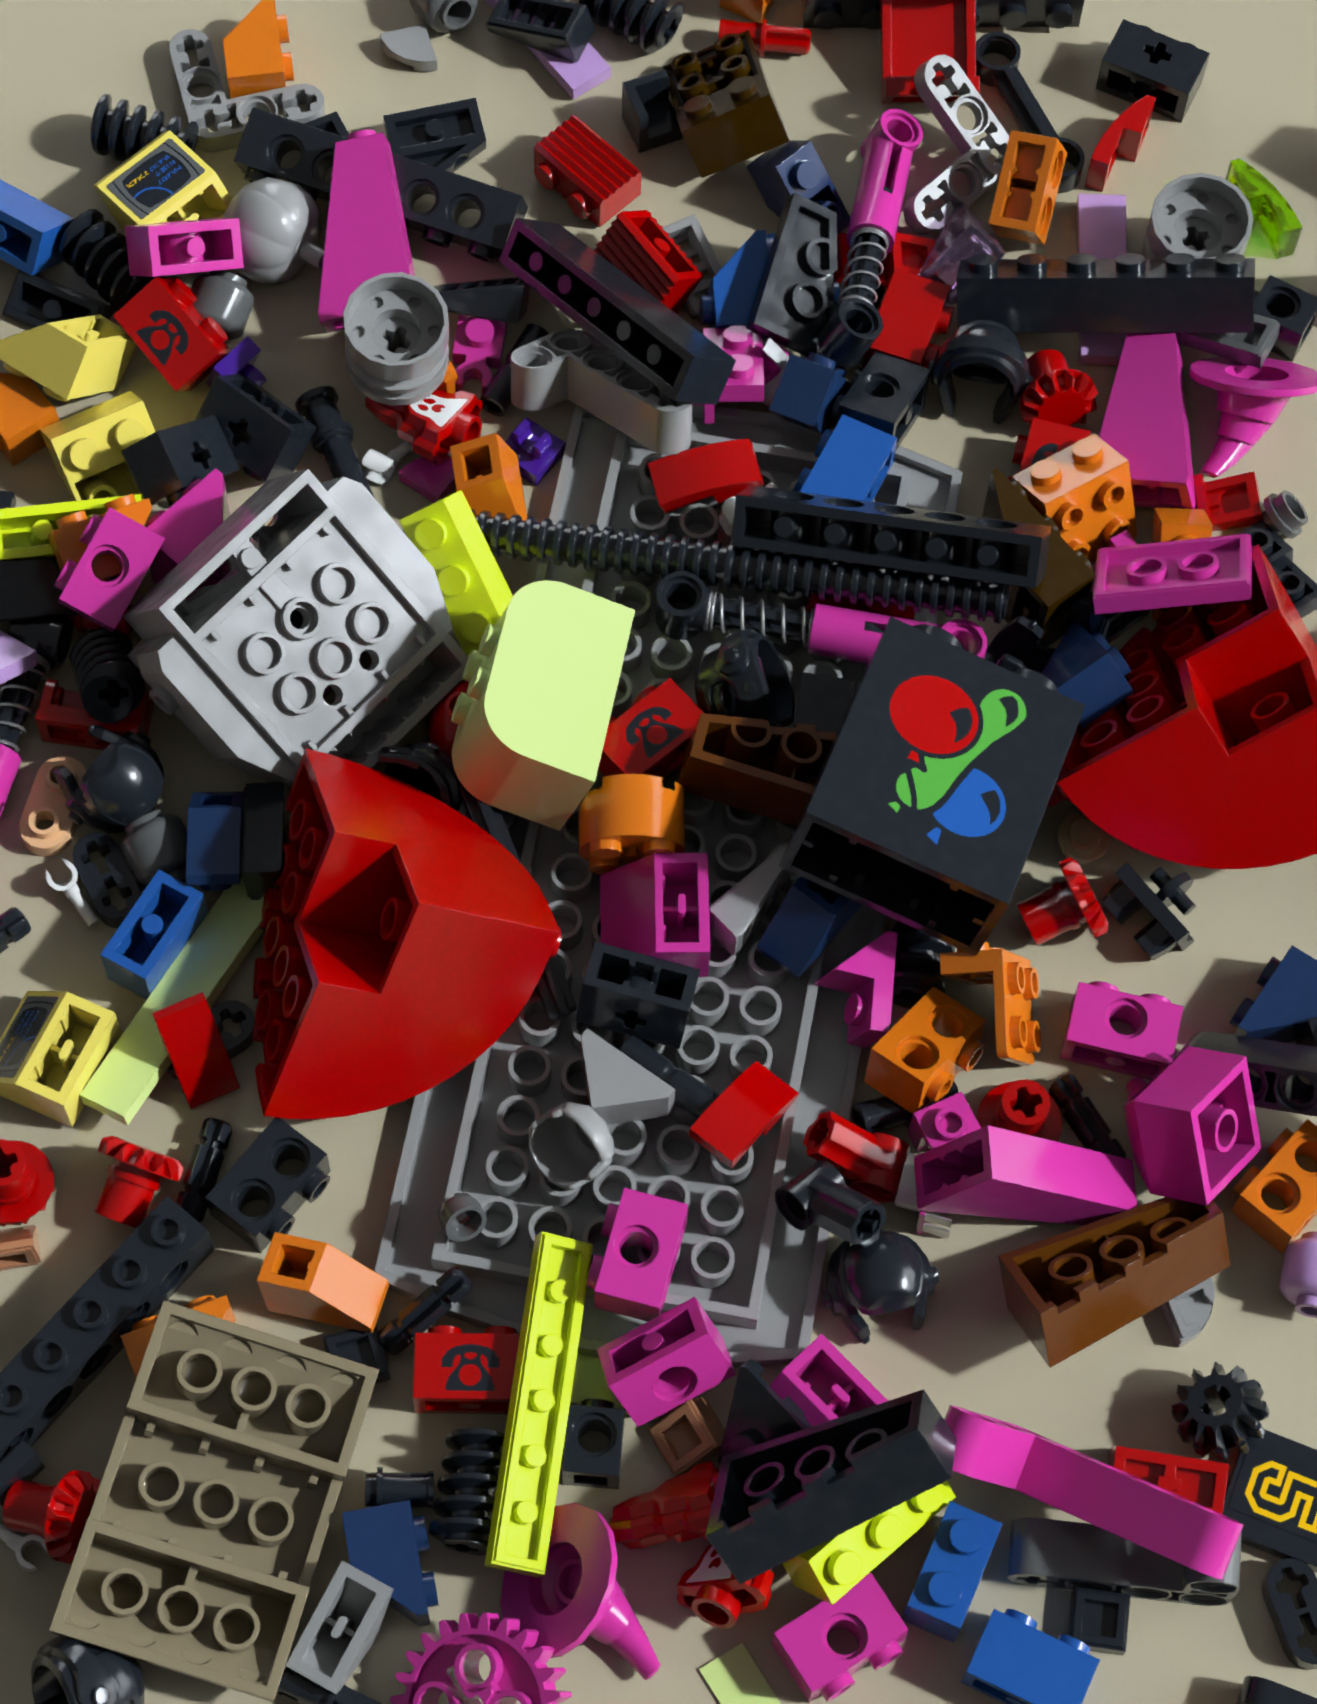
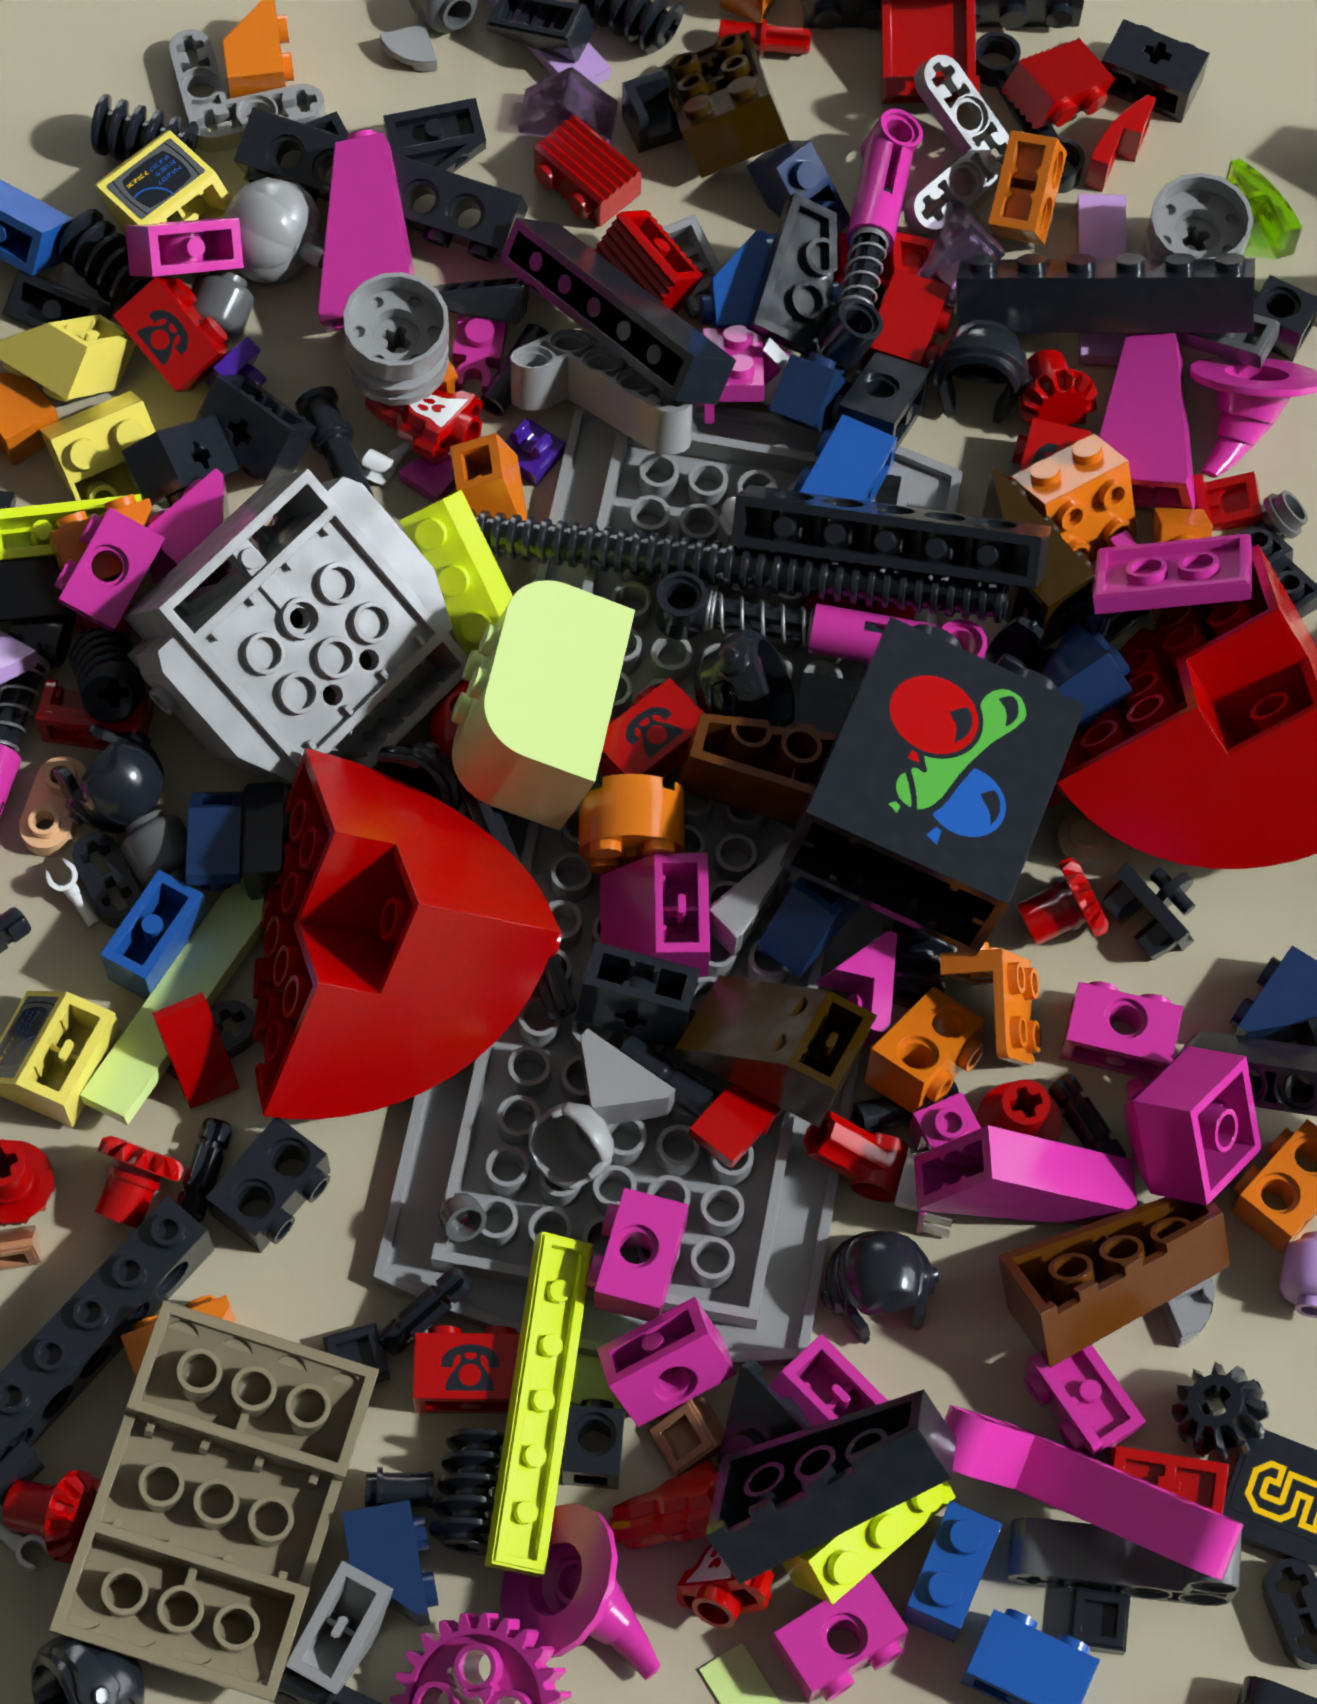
(320, 1284): orange slope -> none
(565, 95): none -> clear purple slope
(705, 471): red slope -> none
(778, 1042): none -> dark brown slope
(824, 1199): black piece -> none
(1058, 84): none -> red brick
(1086, 1400): none -> dark pink bracket

